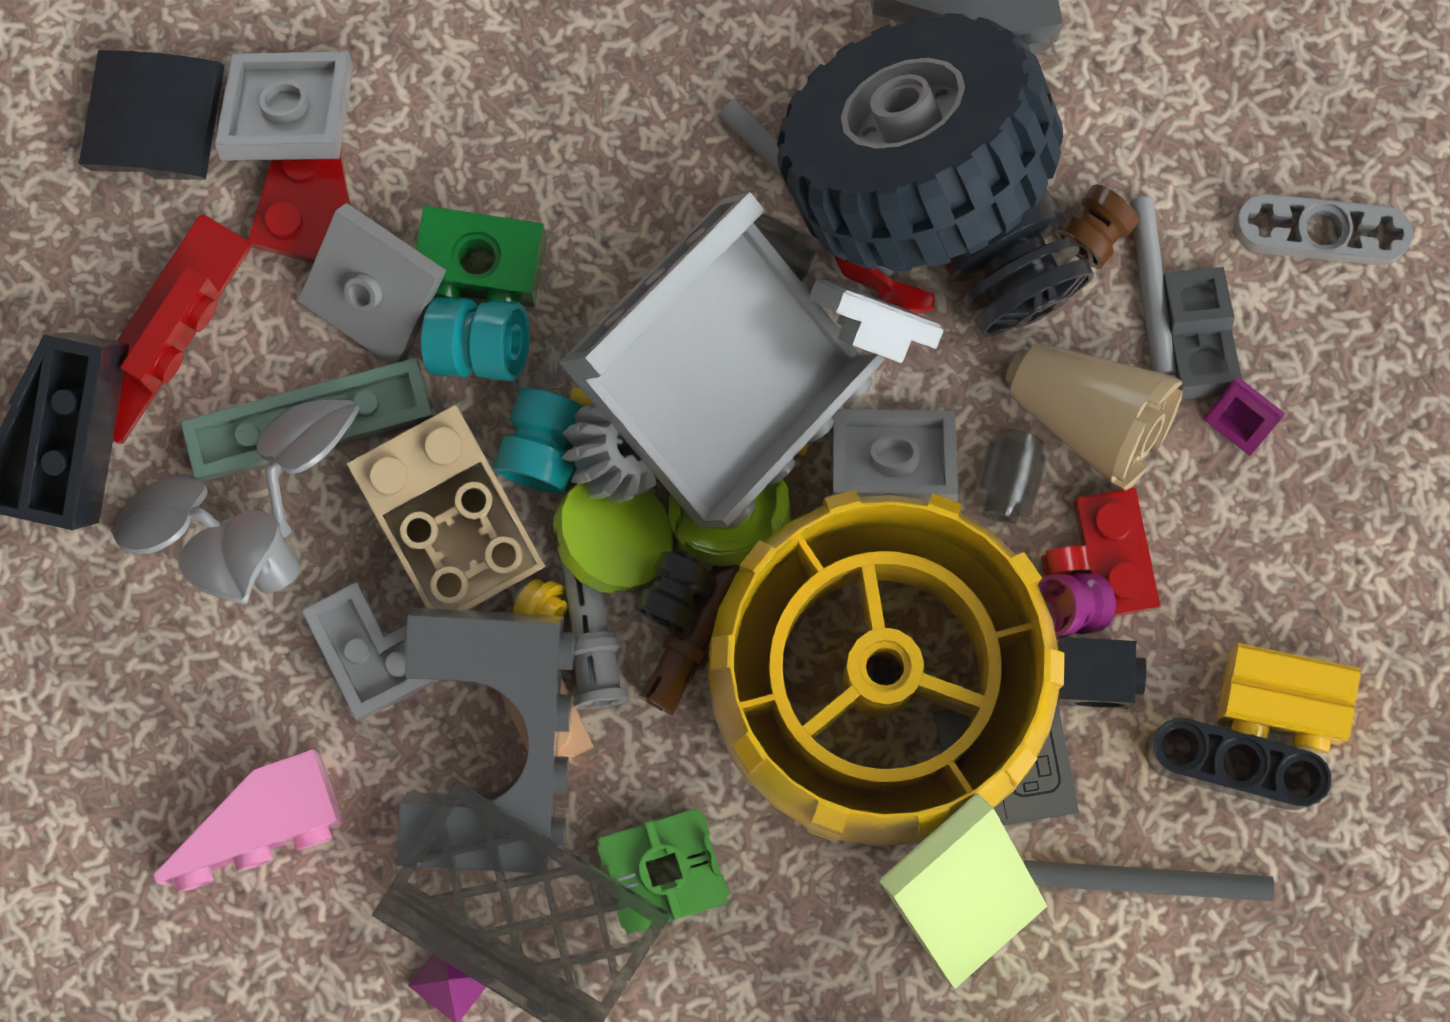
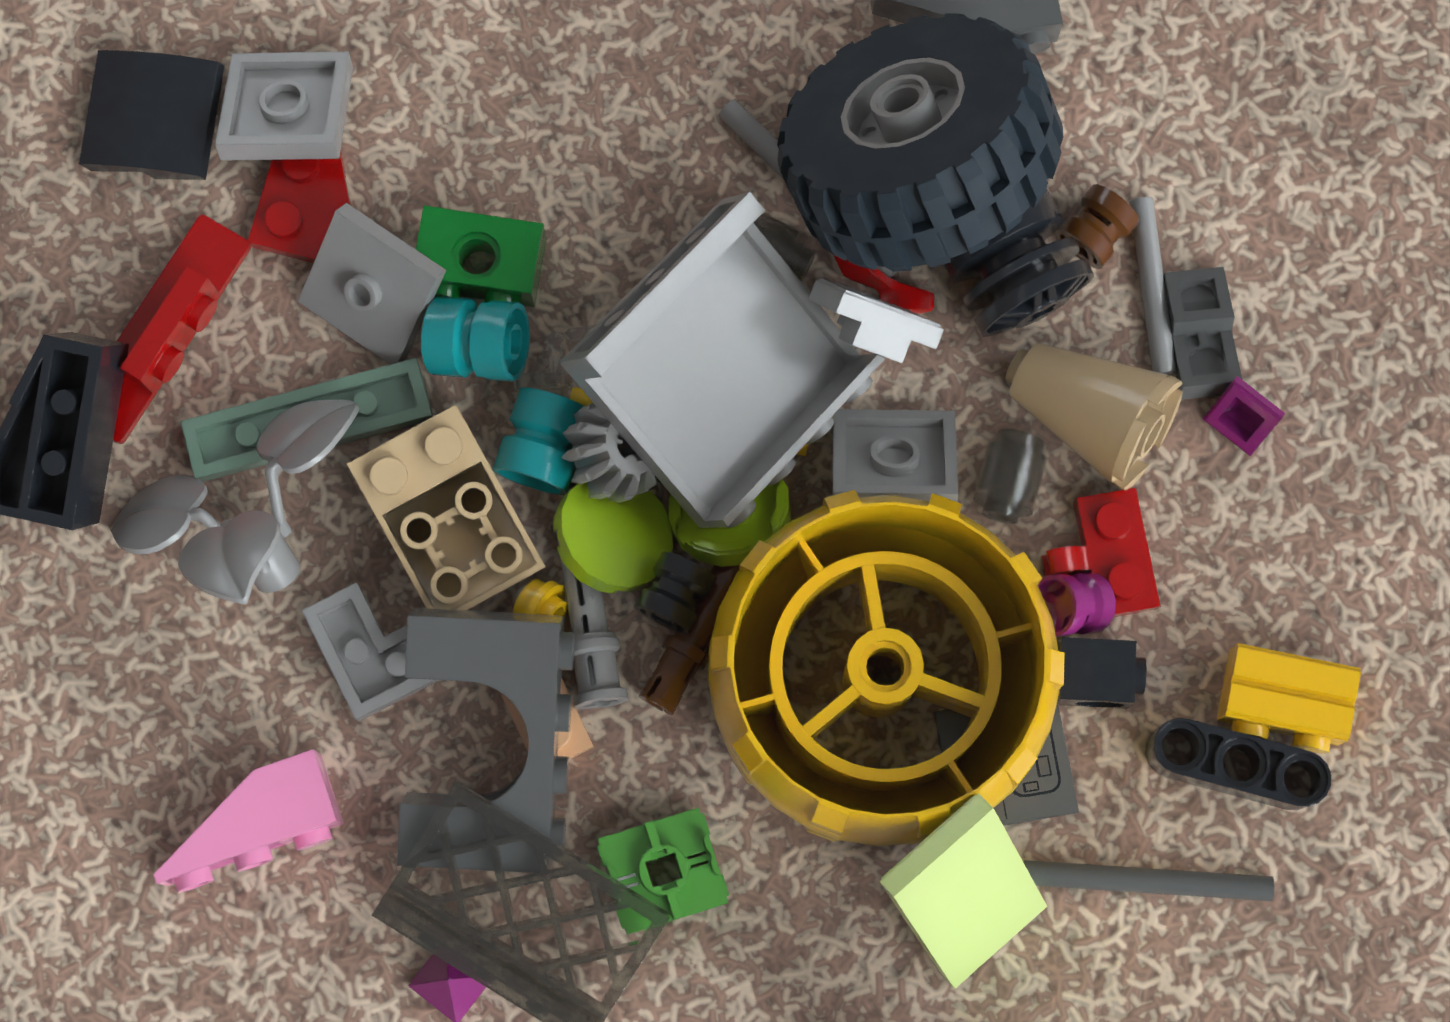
(1365, 250): light grey beam -> none

